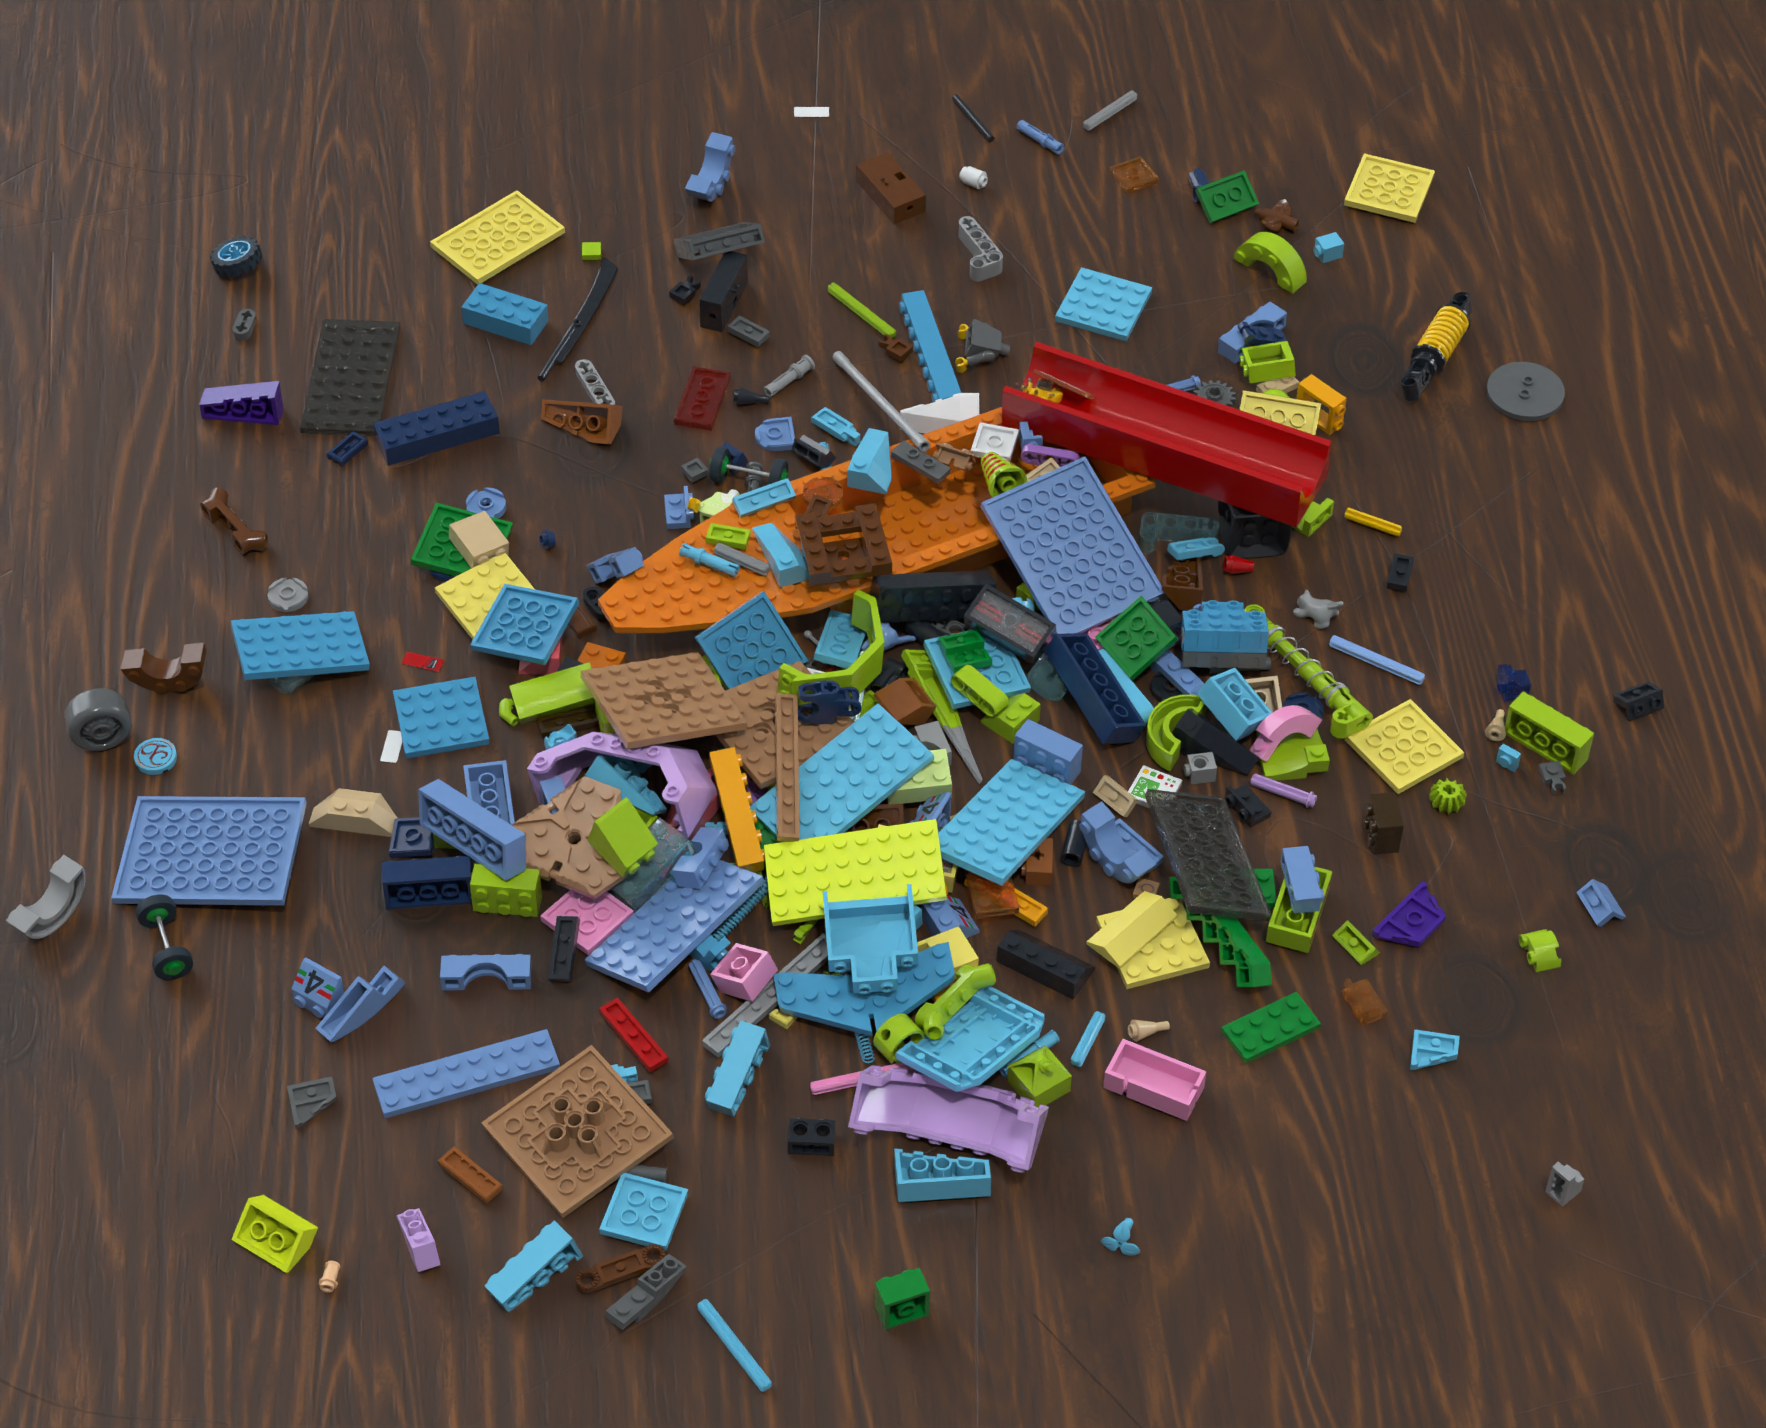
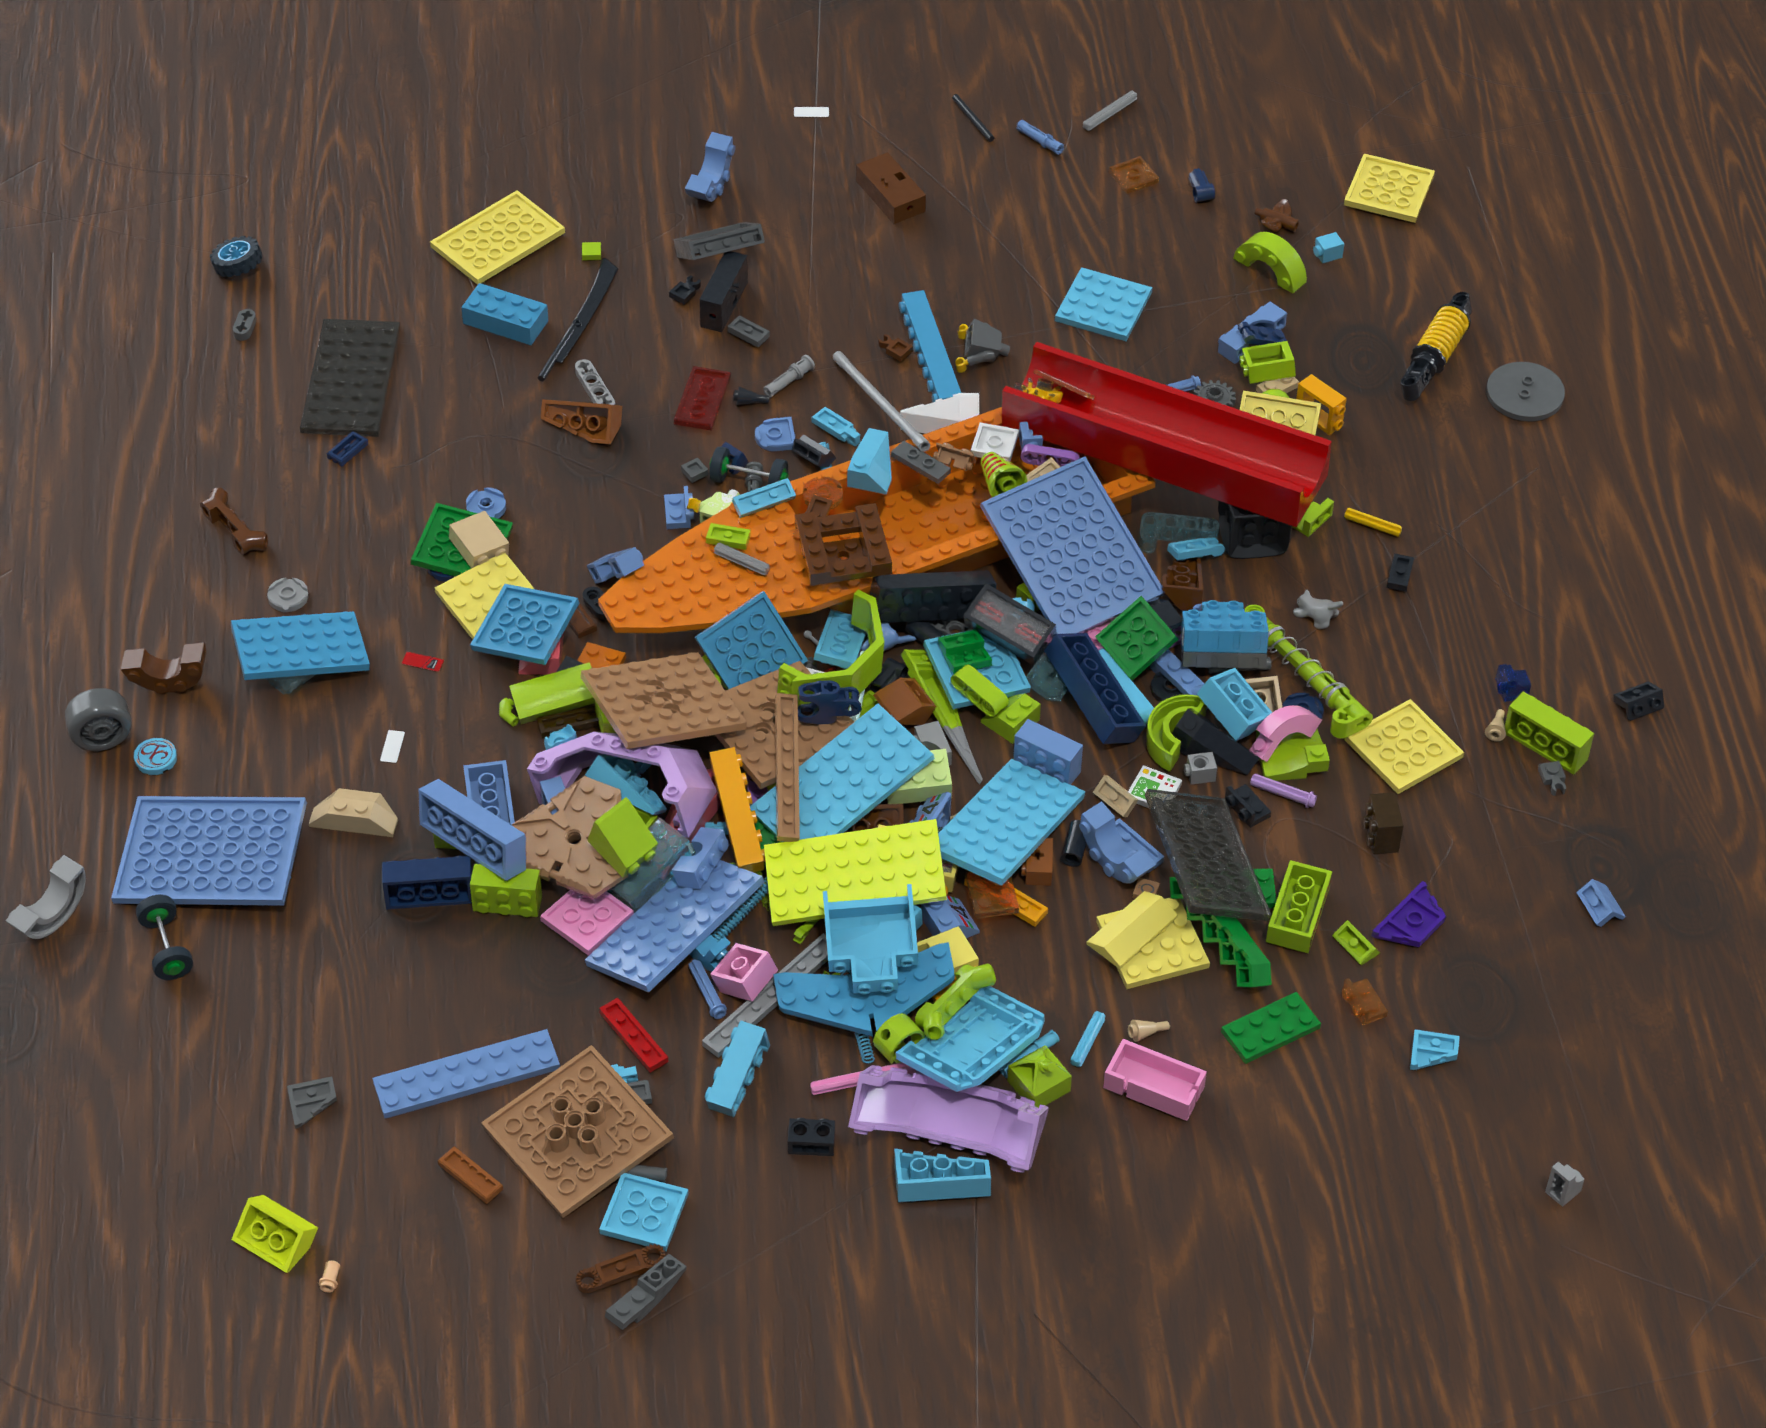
(244, 403): dark purple wedge -> none
(316, 988): medium blue slope -> none
(360, 1004): medium blue slope -> none
(410, 839): dark blue tile -> none
(419, 1239): lavender slope -> none
(436, 428): dark blue brick -> none
(440, 717): dark azure plate -> none
(460, 970): medium blue arch -> none
(533, 1266): medium azure wedge -> none
(547, 539): dark blue plate -> none
(563, 949): black plate -> none
(700, 556): medium azure pin -> none
(734, 1345): medium azure axle -> none
(781, 1018): light yellow tile -> none
(782, 555): medium azure wedge -> none
(861, 310): lime axle -> none
(902, 1298): green brick -> none
(973, 177): white brick -> none
(987, 257): light grey beam -> none
(1043, 963): black slope -> none
(1122, 1234): medium azure plant -> none
(1227, 196): green plate -> none
(1235, 565): red cone -> none
(1301, 879): medium blue brick -> none
(1377, 660): light blue axle -> none
(1447, 796): lime gear -> none
(1508, 757): medium azure plate -> none
(1541, 949): lime cylinder -> none

